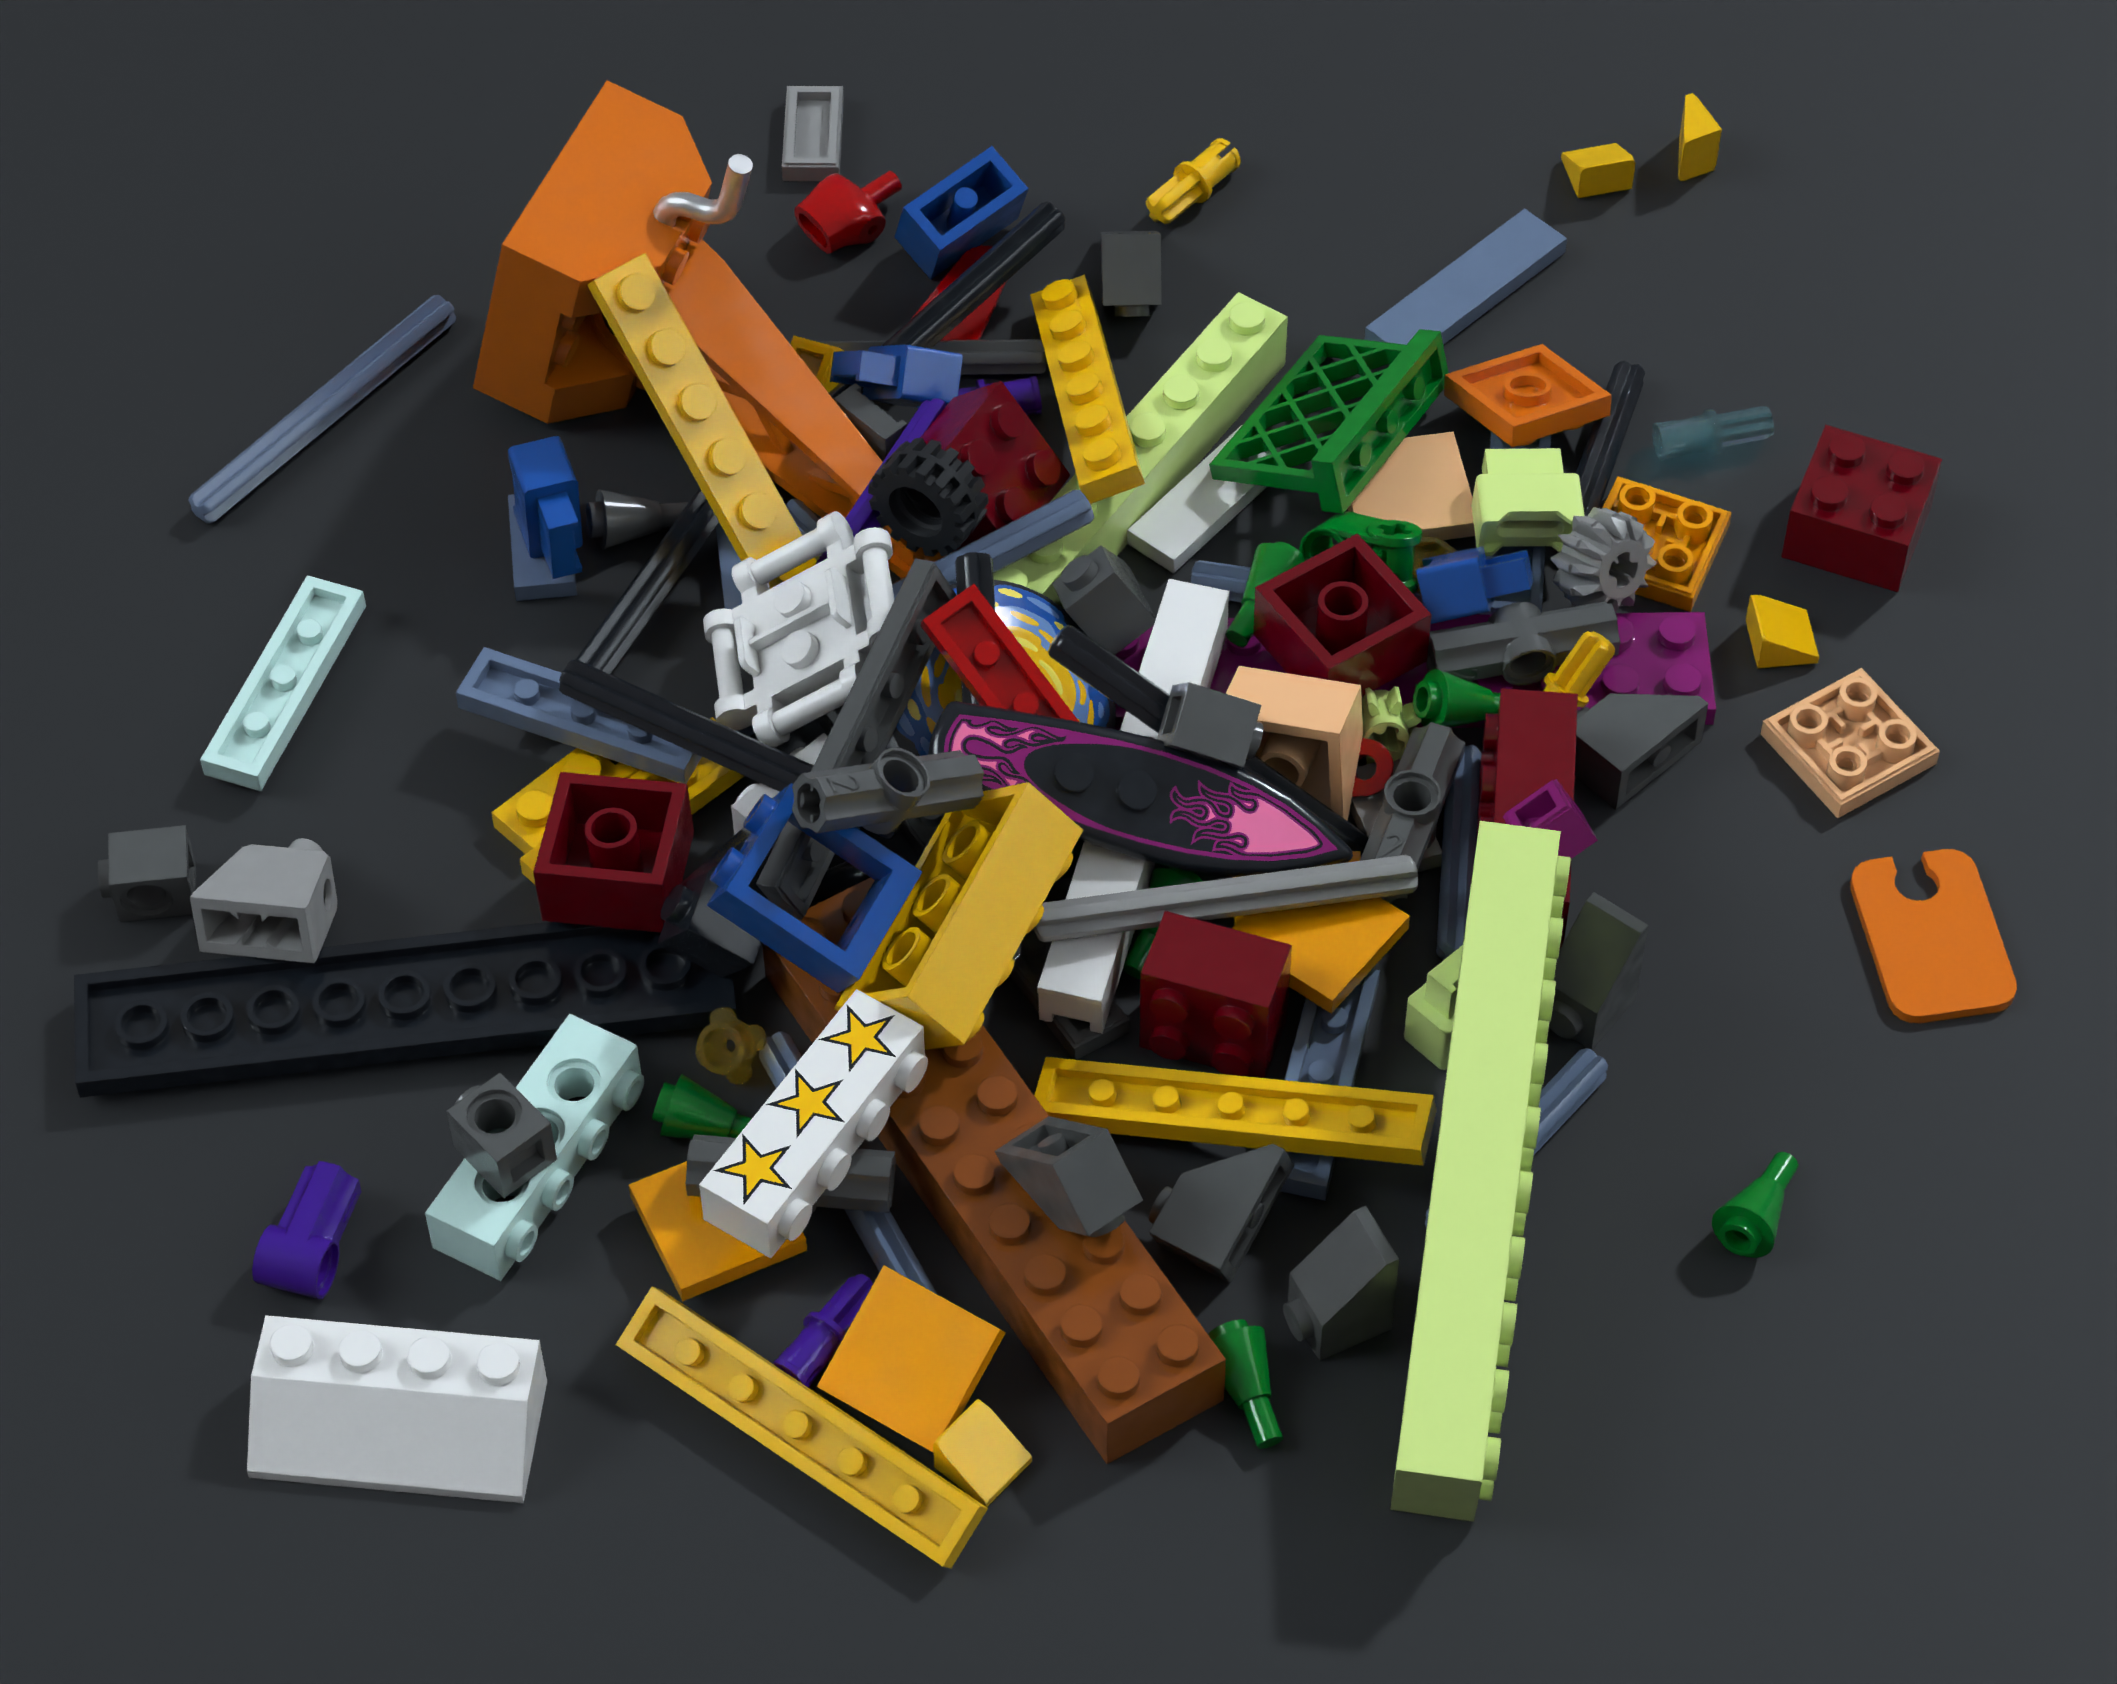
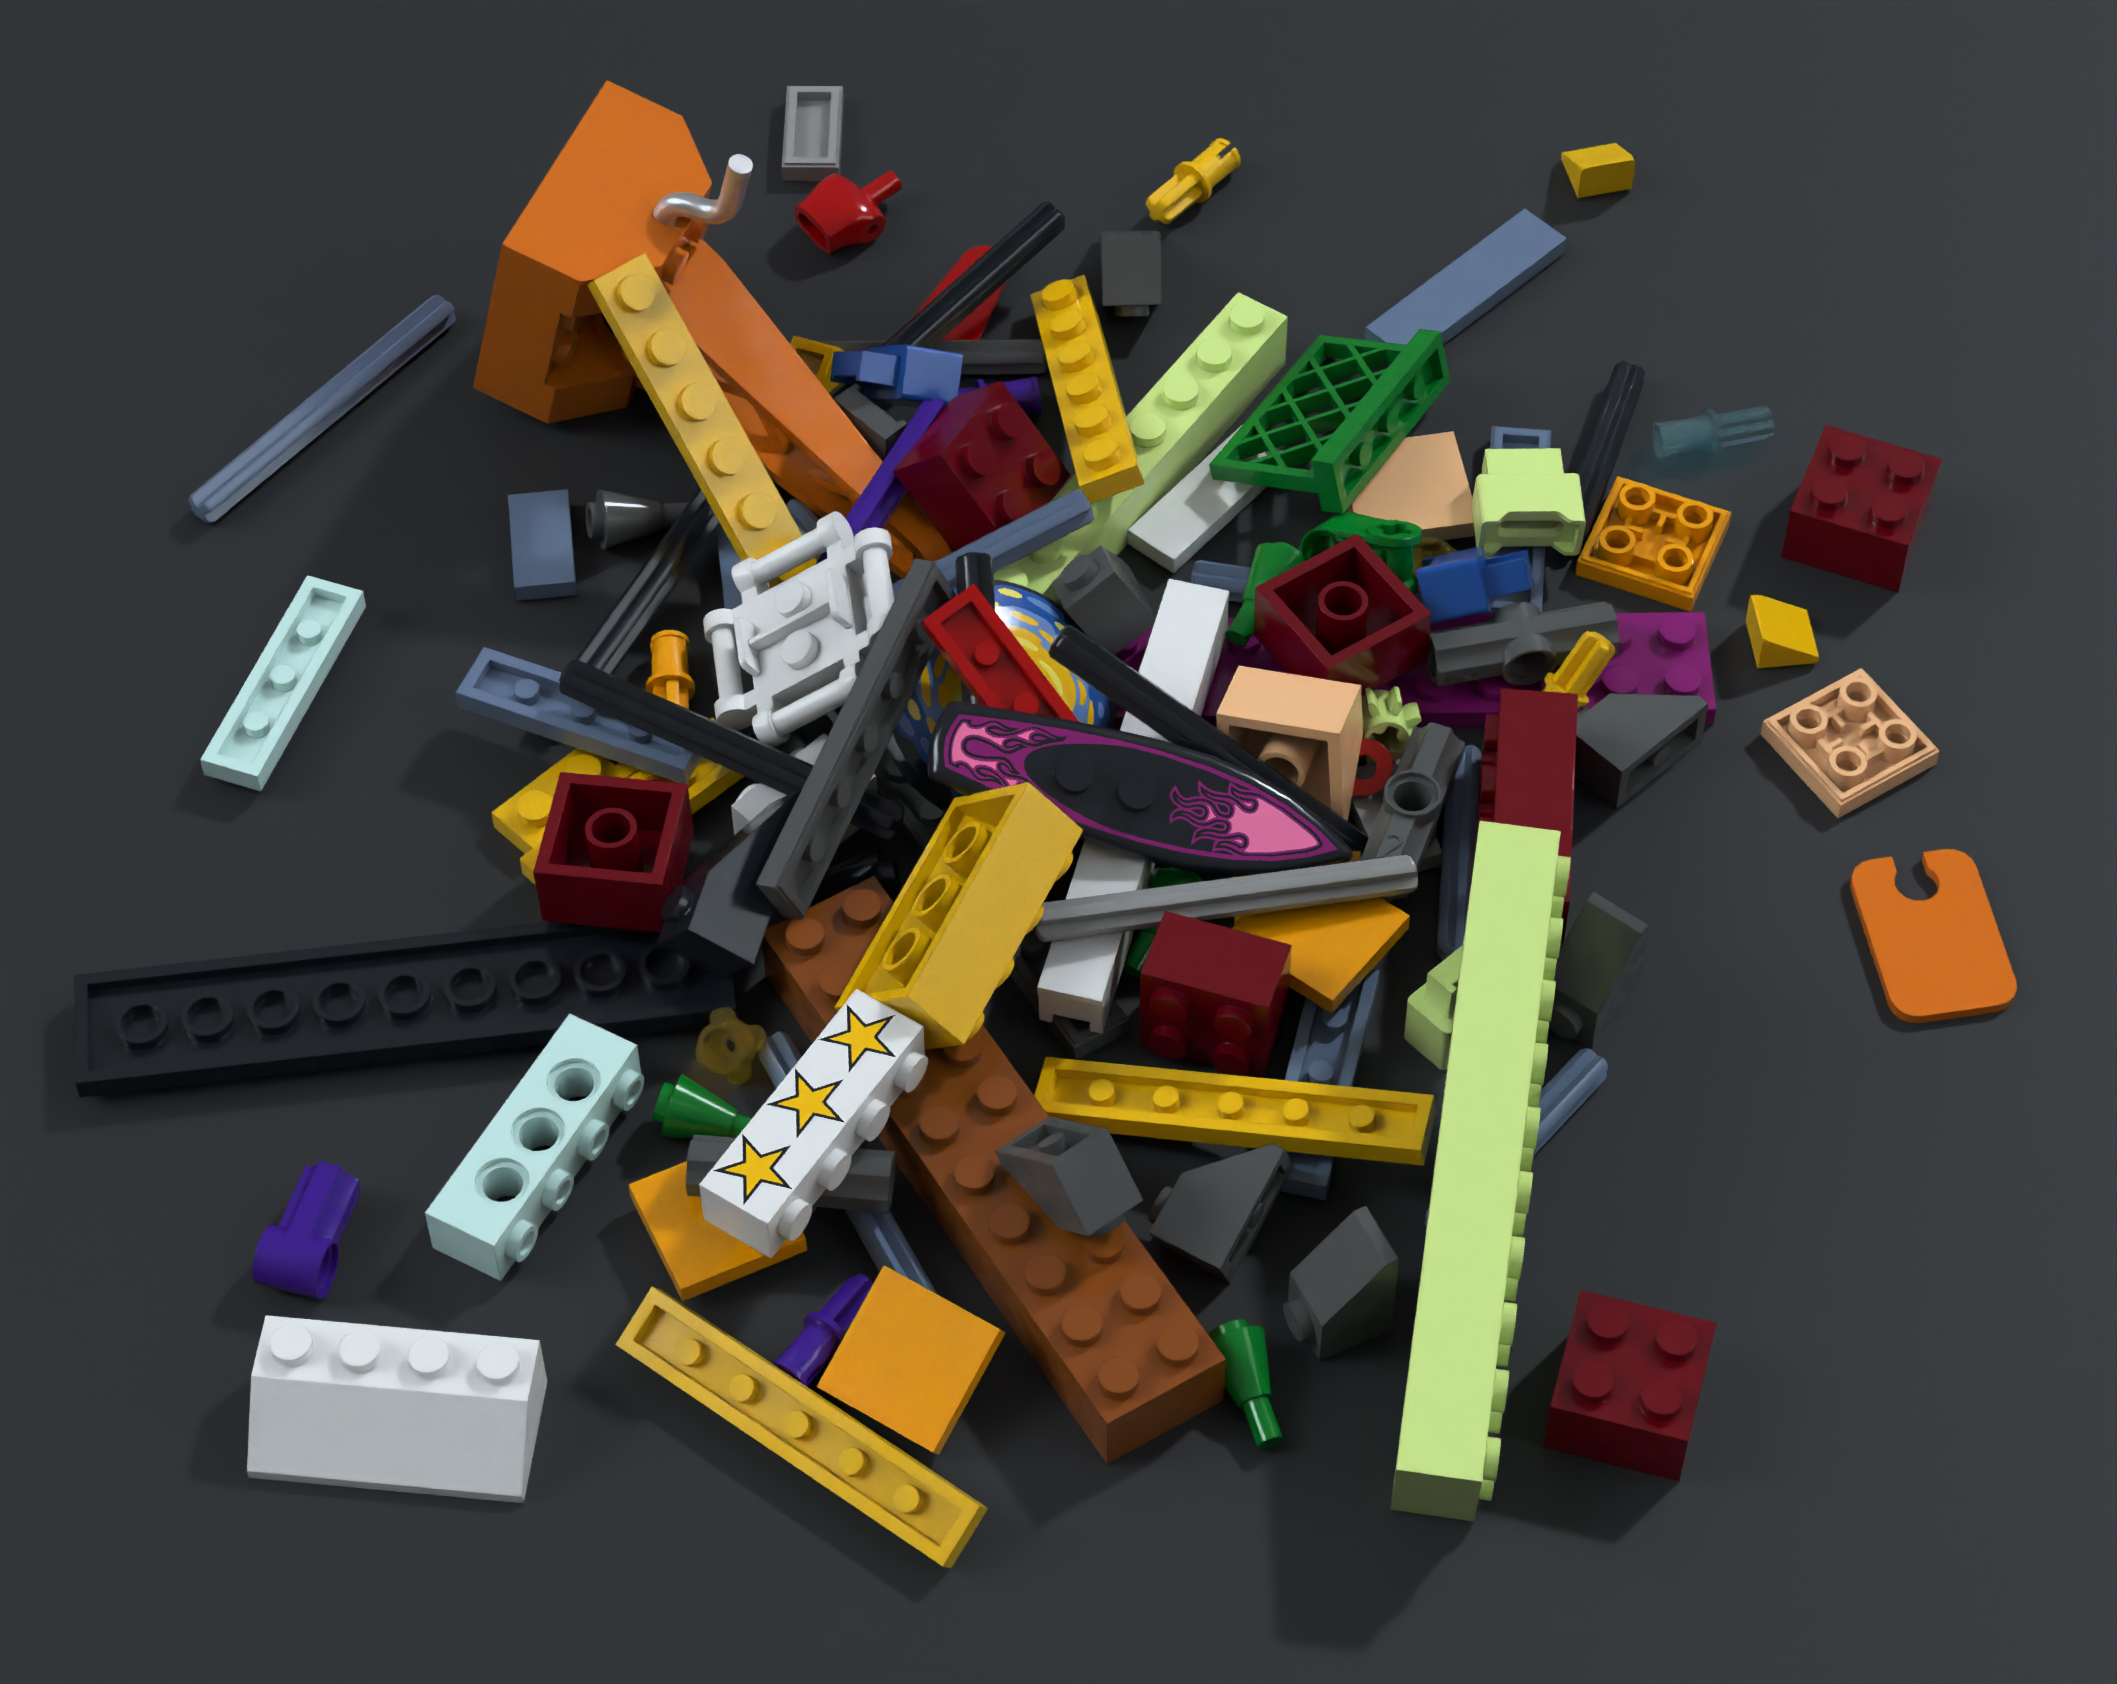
(149, 873): dark grey brick -> none
(268, 903): light grey torso -> none
(505, 1157): dark grey brick -> none
(547, 503): blue piece -> none
(671, 668): none -> light orange axle
(829, 963): blue window -> none
(887, 791): dark grey piece -> none
(928, 497): black tyre -> none
(961, 212): blue brick -> none
(980, 1453): yellow slope -> none
(1211, 724): dark grey brick -> none
(1452, 700): green cone -> none
(1527, 395): orange plate -> none
(1554, 810): magenta slope -> none
(1603, 559): light grey gear -> none
(1629, 1385): none -> dark red brick
(1697, 140): yellow slope -> none
(1751, 1218): green cone -> none

